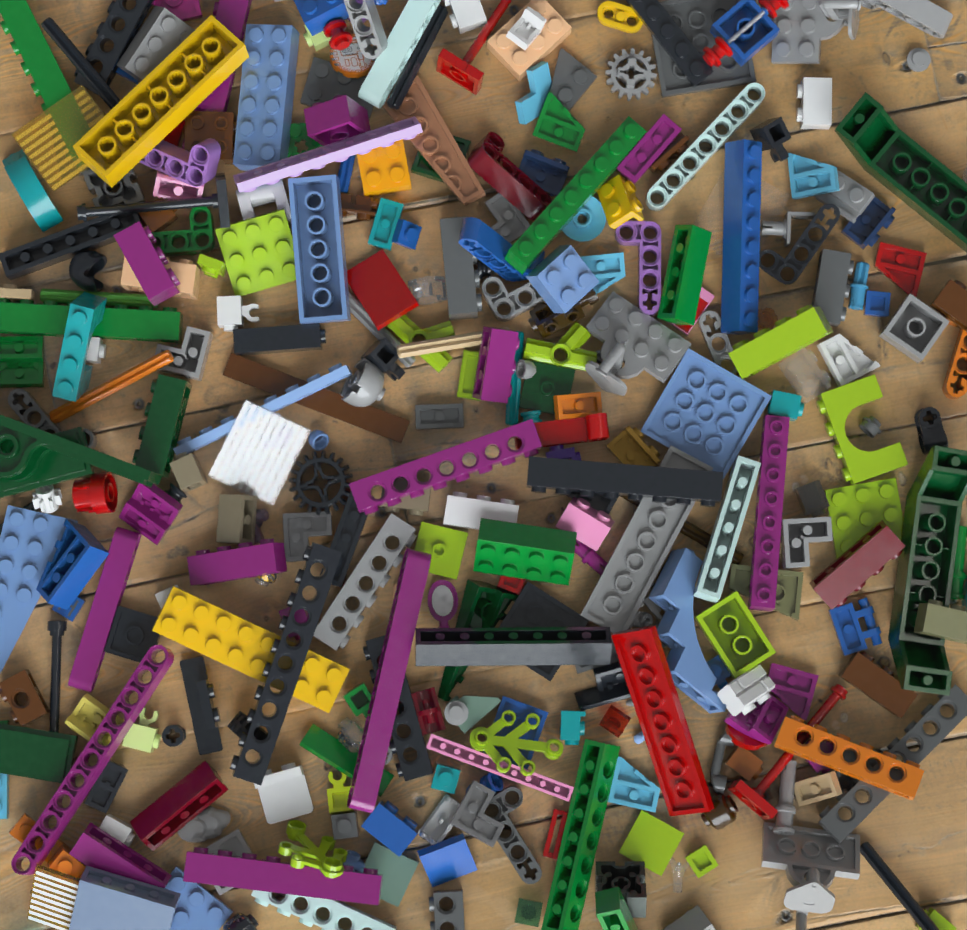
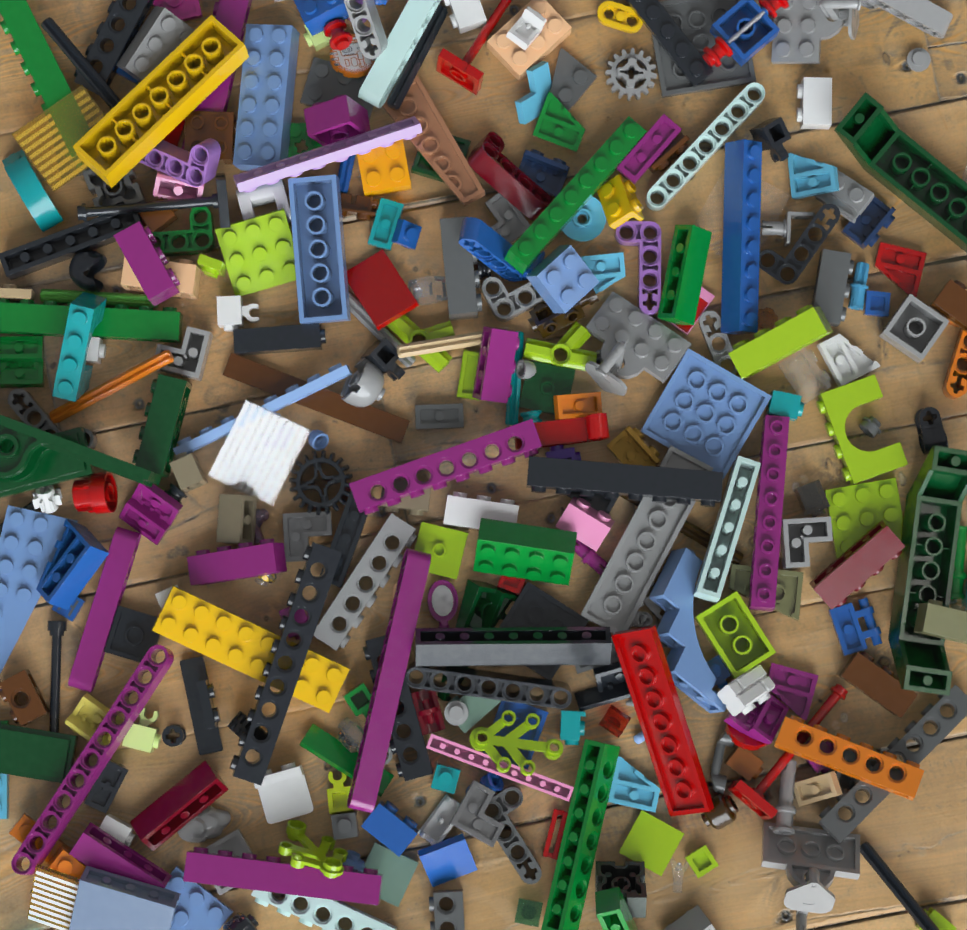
(499, 692): none -> black beam

